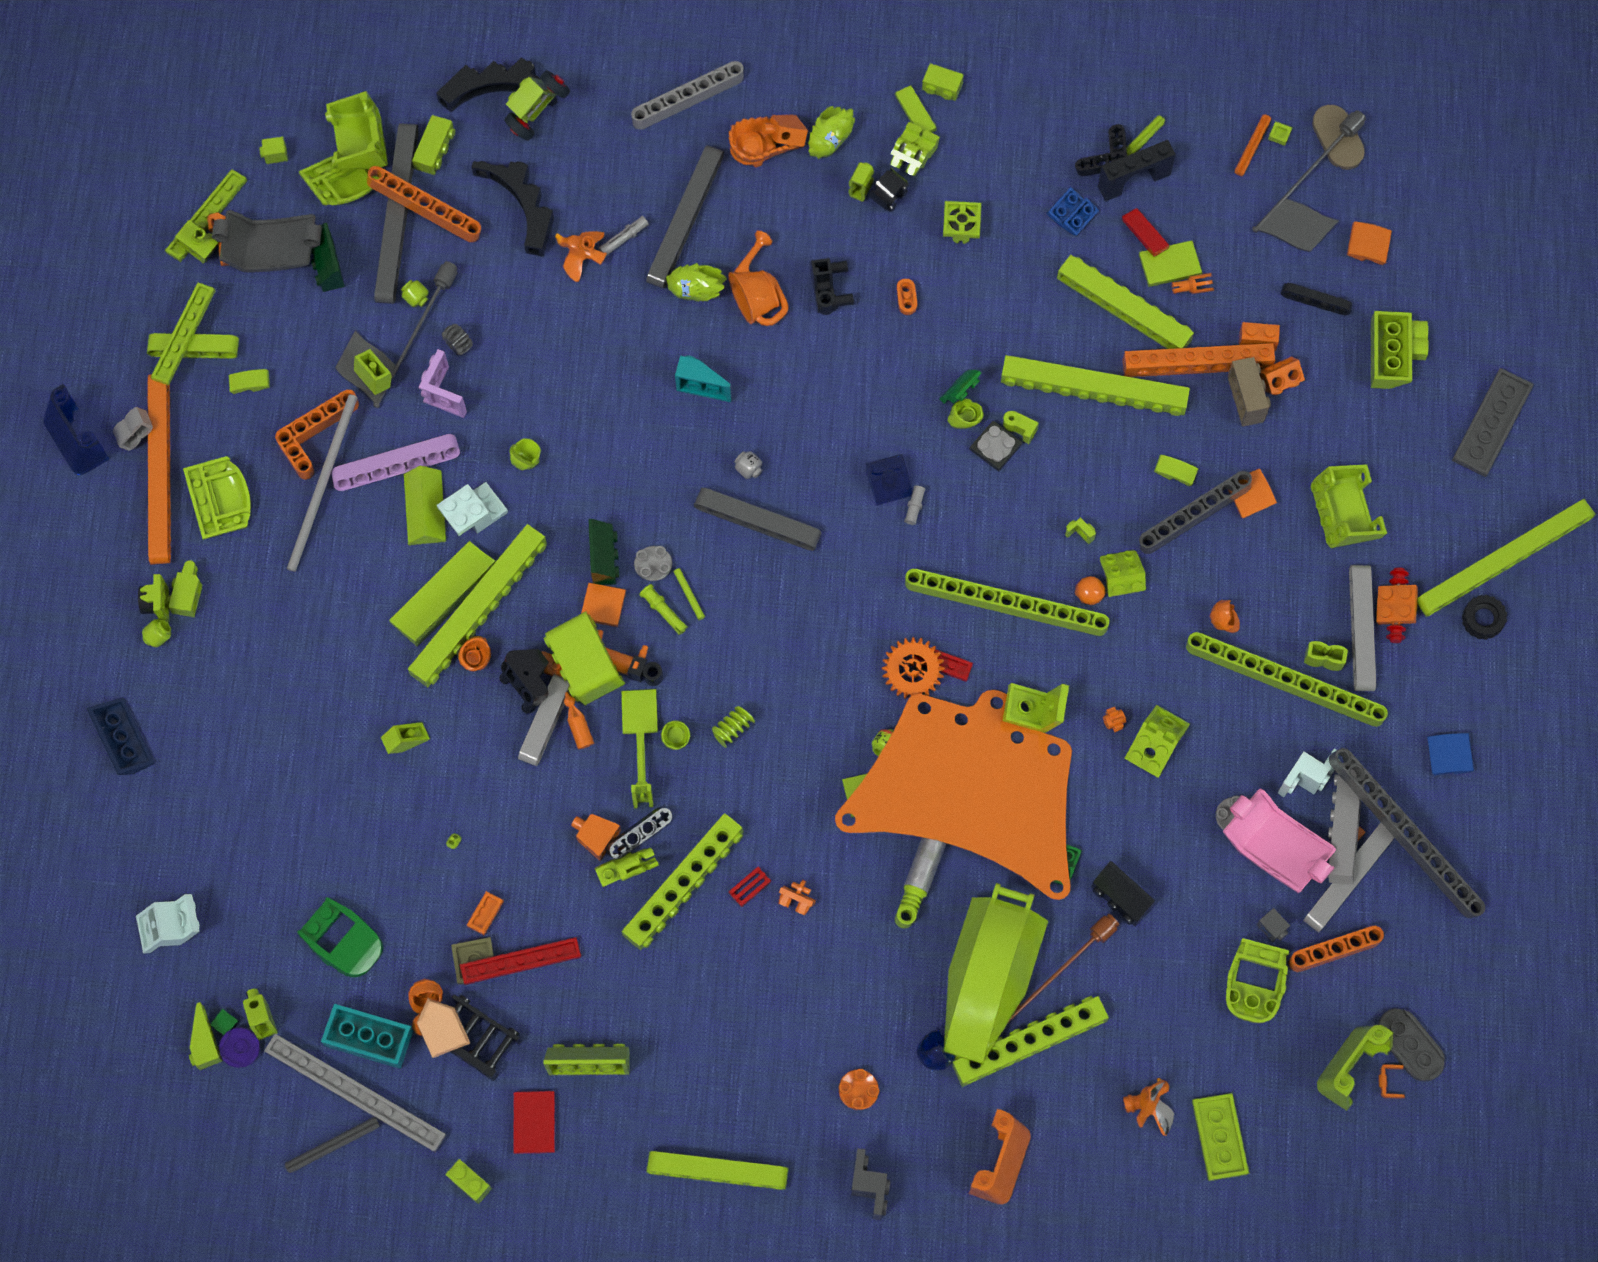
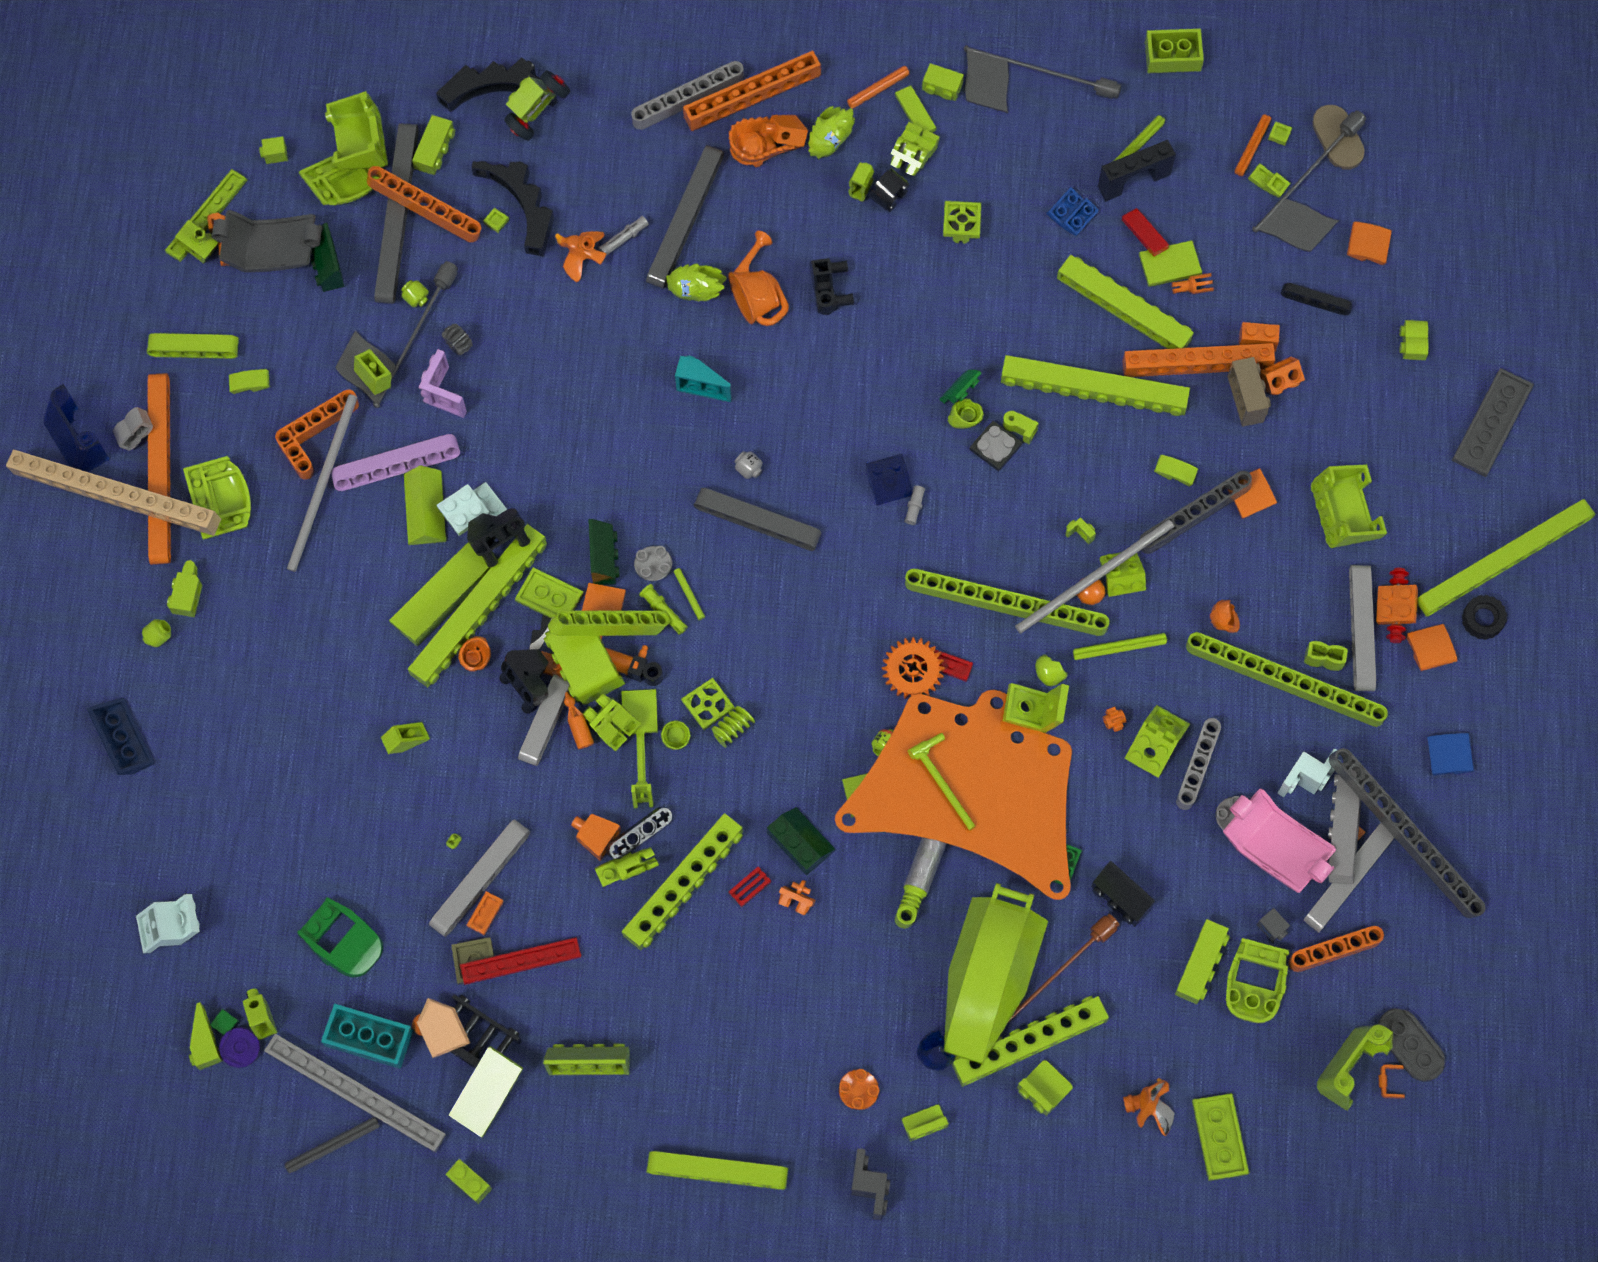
(113, 492): none -> tan brick
(154, 597): lime piece -> none
(183, 333): lime tile -> none
(421, 992): orange piece -> none
(479, 878): none -> light grey beam
(486, 528): none -> black piece
(486, 1091): none -> tile
(496, 220): none -> lime tile
(525, 454): lime piece -> none
(534, 1122): red tile -> none
(538, 635): none -> black sticker
(547, 594): none -> lime tile
(608, 623): none -> lime beam
(611, 721): none -> lime hips
(710, 684): none -> lime piece
(752, 90): none -> orange brick
(800, 840): none -> dark green slope
(878, 87): none -> orange axle
(908, 297): orange plate -> none
(921, 752): none -> lime bar
(924, 1122): none -> lime panel
(989, 79): none -> dark grey flag
(999, 1185): orange windscreen -> none
(1044, 1087): none -> lime bracket
(1049, 671): none -> lime hair
(1094, 576): none -> light grey piece
(1114, 154): black beam -> none
(1119, 646): none -> lime axle
(1174, 50): none -> lime brick
(1198, 772): none -> light grey beam
(1202, 961): none -> lime brick
(1270, 182): none -> lime slope
(1391, 349): lime slope -> none
(1432, 647): none -> orange slope

